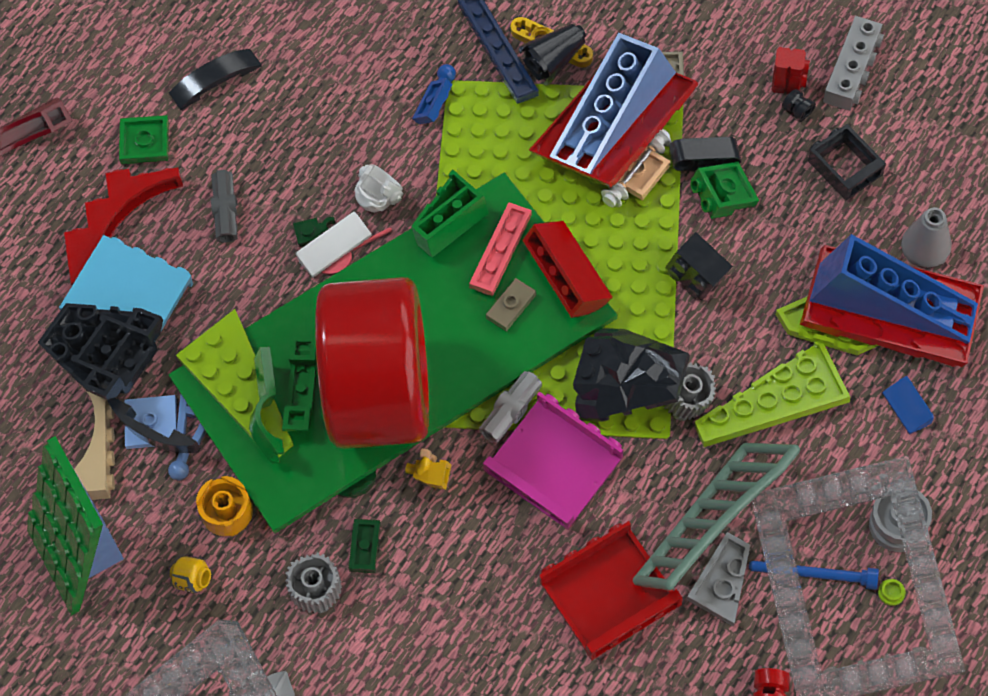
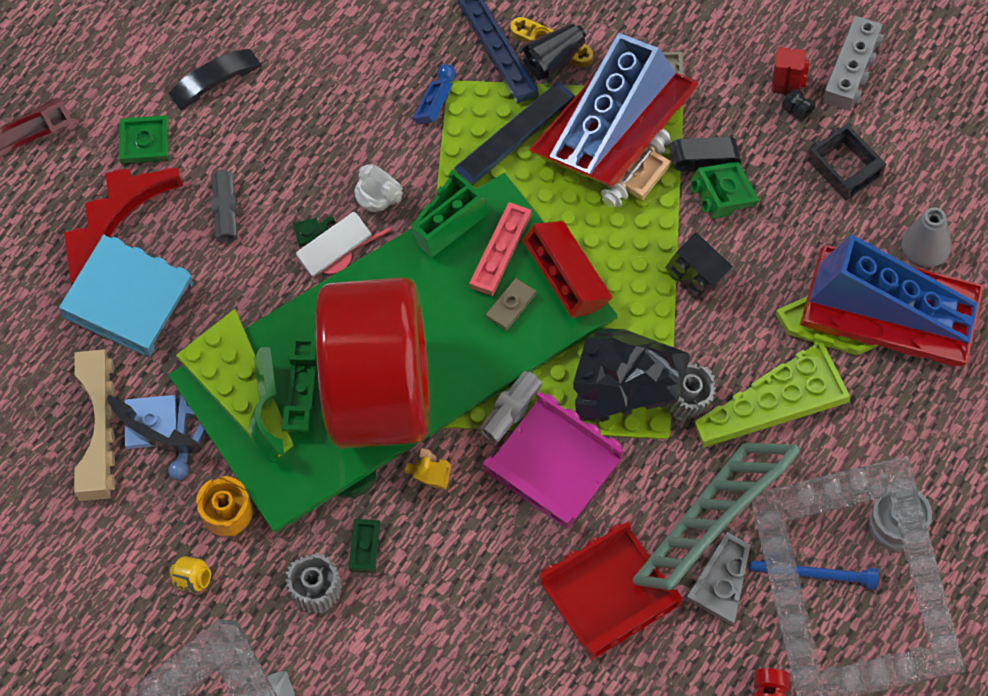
(68, 527): green piece -> none
(103, 347): black wedge -> none
(514, 133): none -> black tile
(891, 592): lime plate -> none
(908, 405): blue slope -> none

